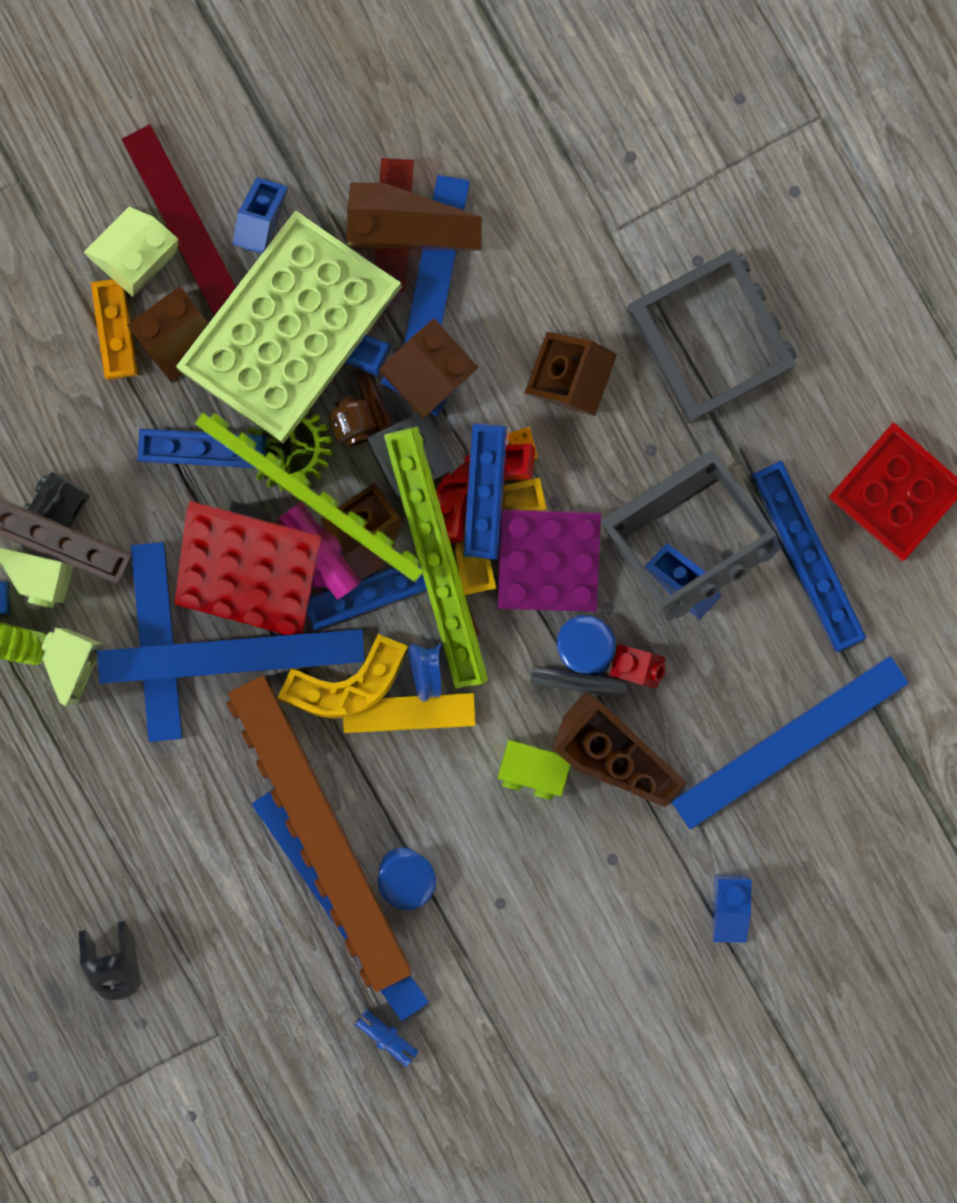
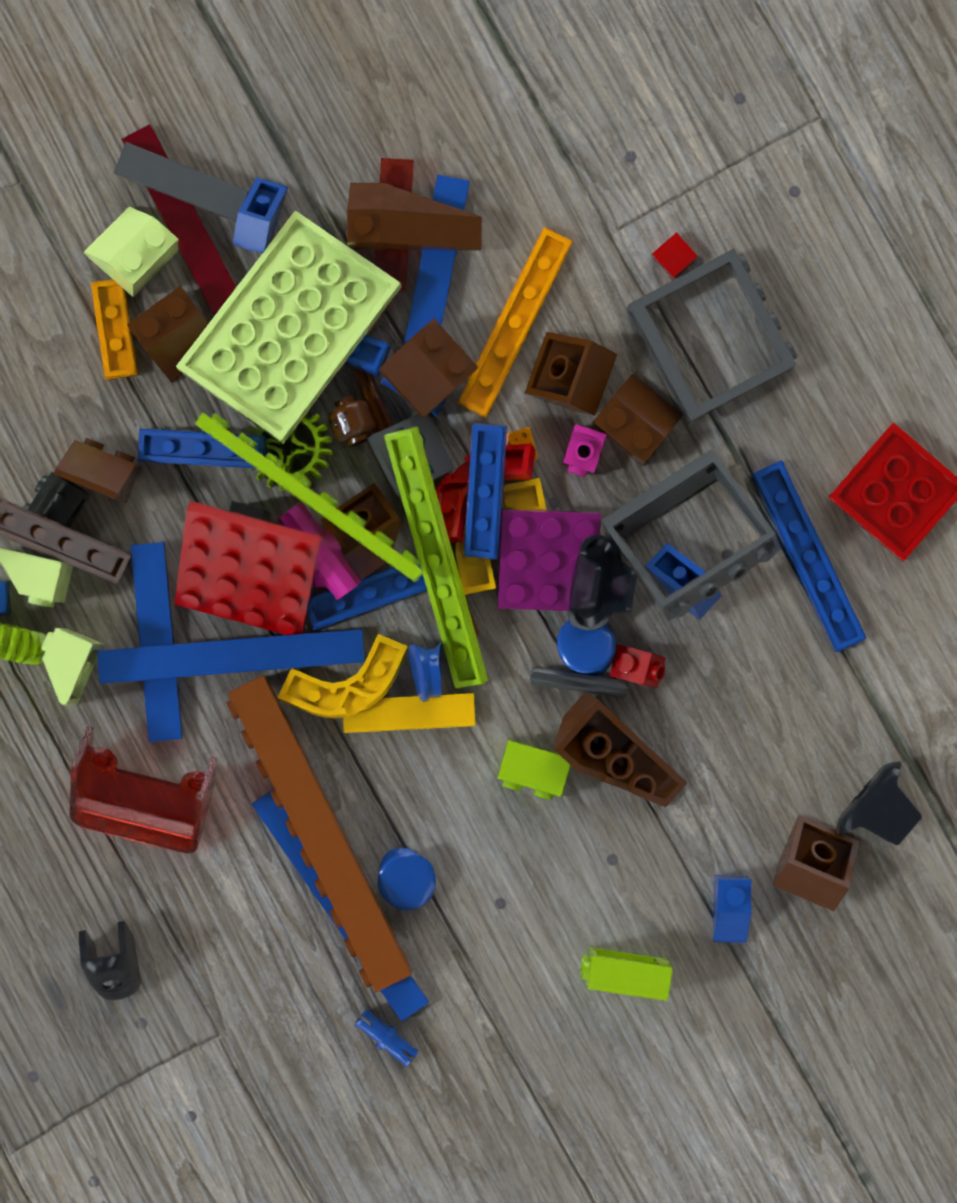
(99, 470): none -> reddish brown slope
(138, 804): none -> clear red windscreen
(180, 182): none -> dark grey tile
(515, 322): none -> light orange tile
(583, 437): none -> dark pink brick
(600, 584): none -> black piece
(626, 973): none -> lime window
(637, 419): none -> reddish brown slope
(674, 255): none -> red tile
(789, 742): blue tile -> none
(816, 863): none -> reddish brown slope
(881, 808): none -> black piece

